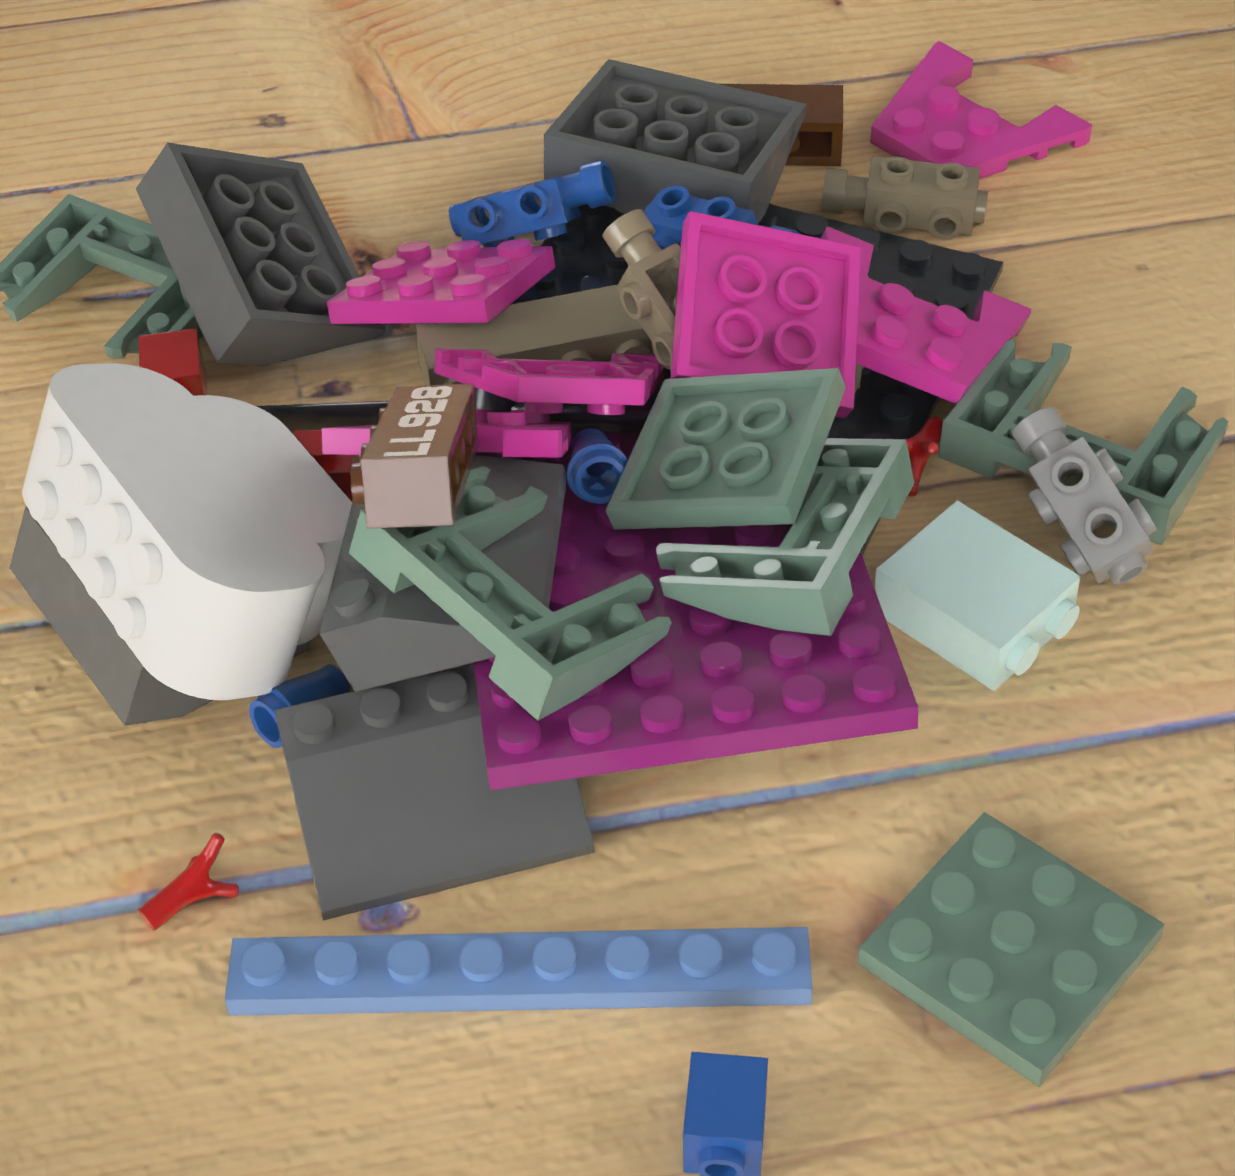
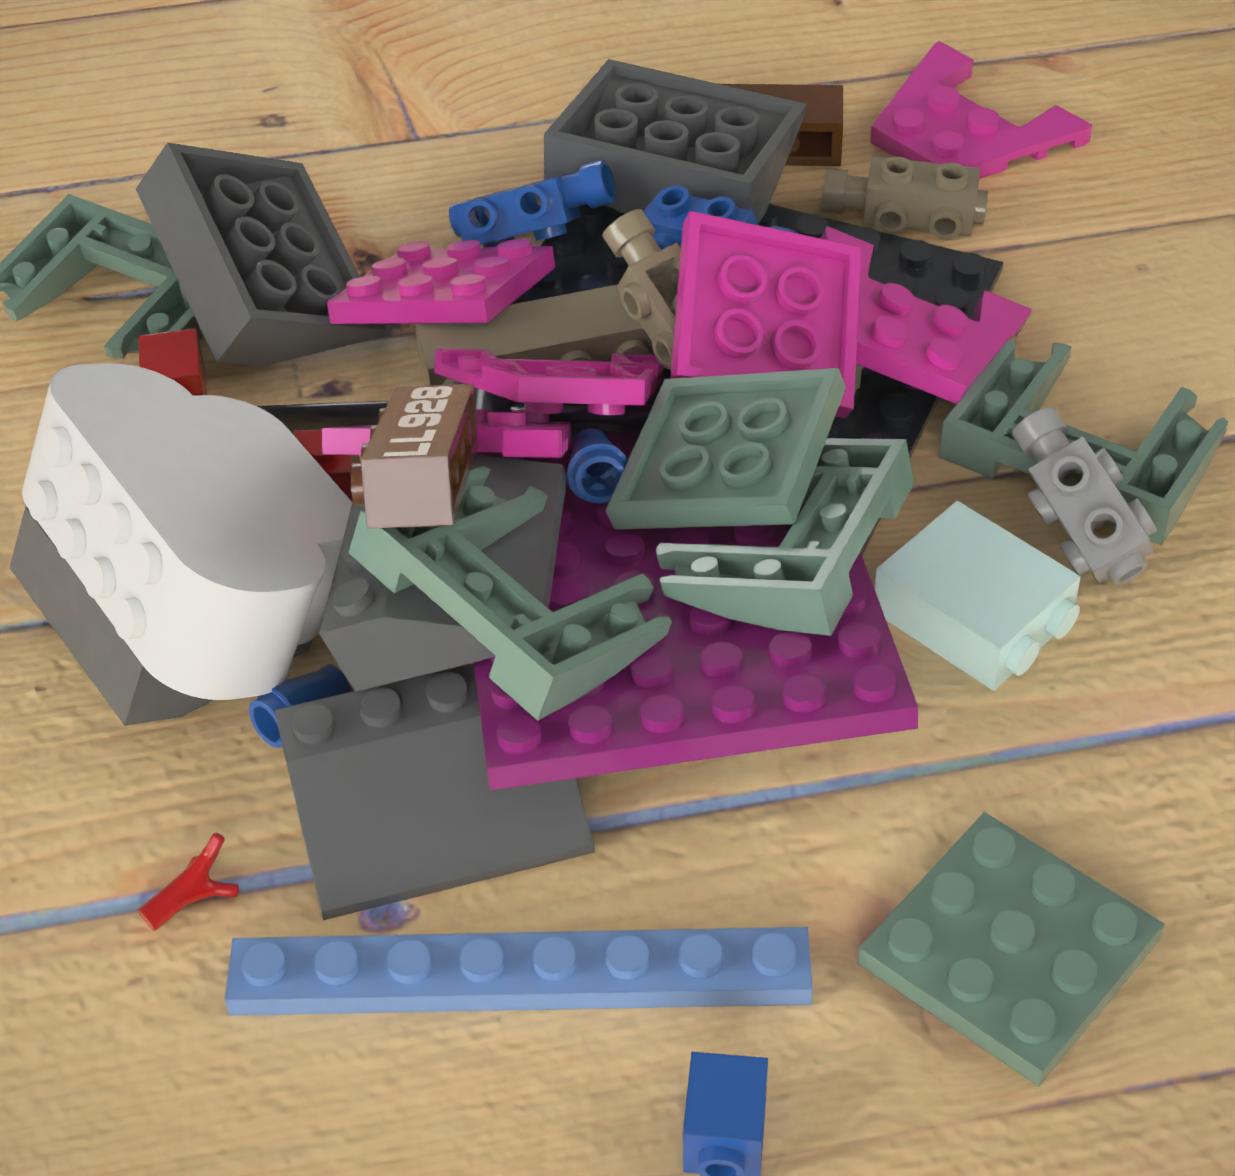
(921, 447): red bar -> none

